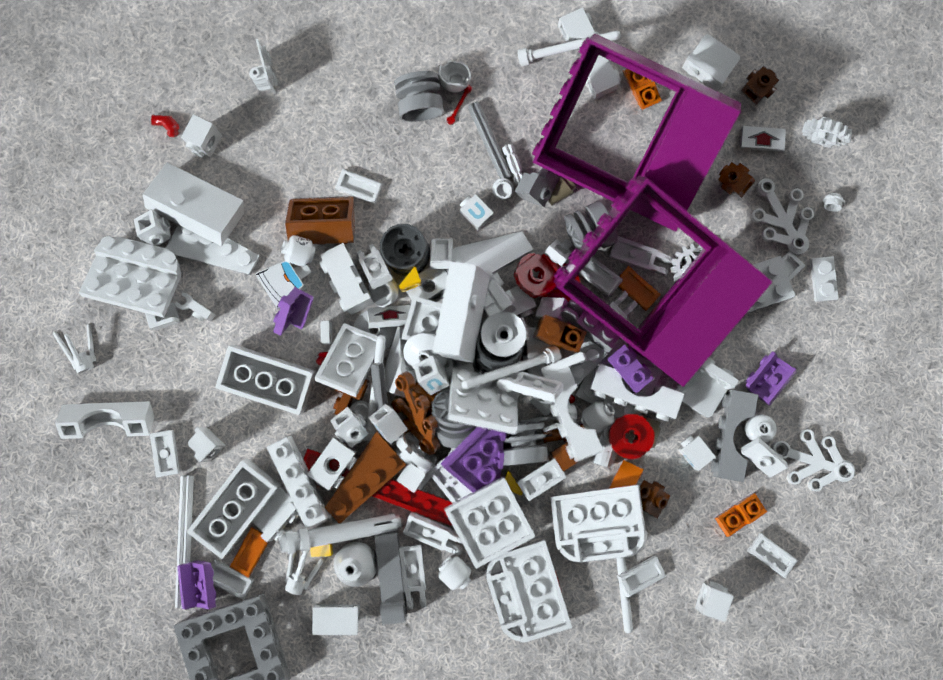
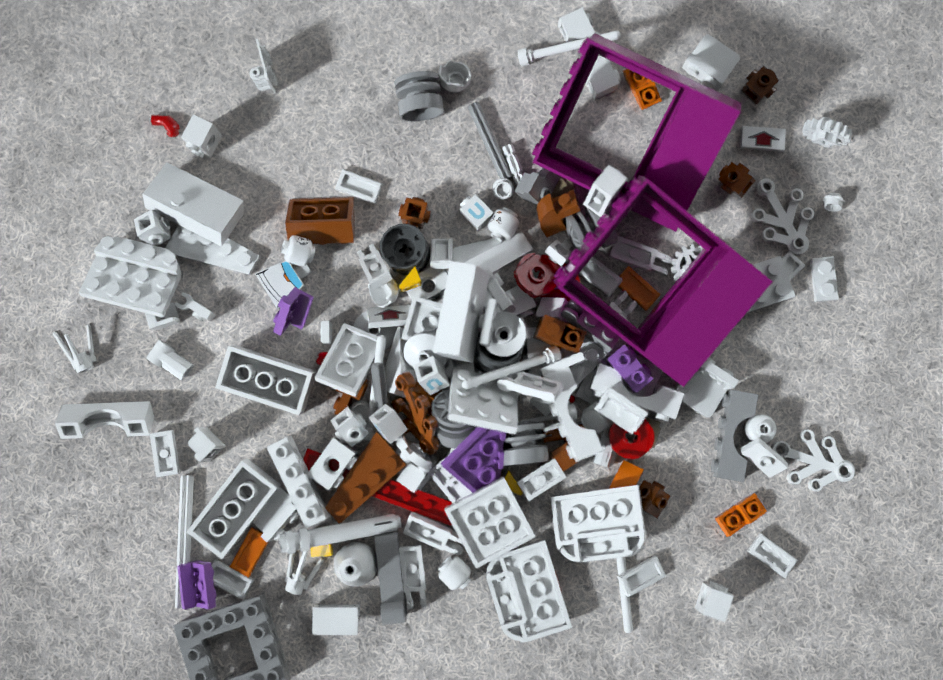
(165, 357): none -> white piece
(345, 279): white wedge -> none
(414, 205): none -> dark orange brick
(451, 119): red hinge -> none
(487, 322): none -> white plate
(503, 224): none -> white head
(553, 211): none -> dark orange brick
(605, 190): none -> white brick
(621, 410): none -> white hinge
(696, 452): white brick -> none
(770, 378): medium lavender bracket -> none

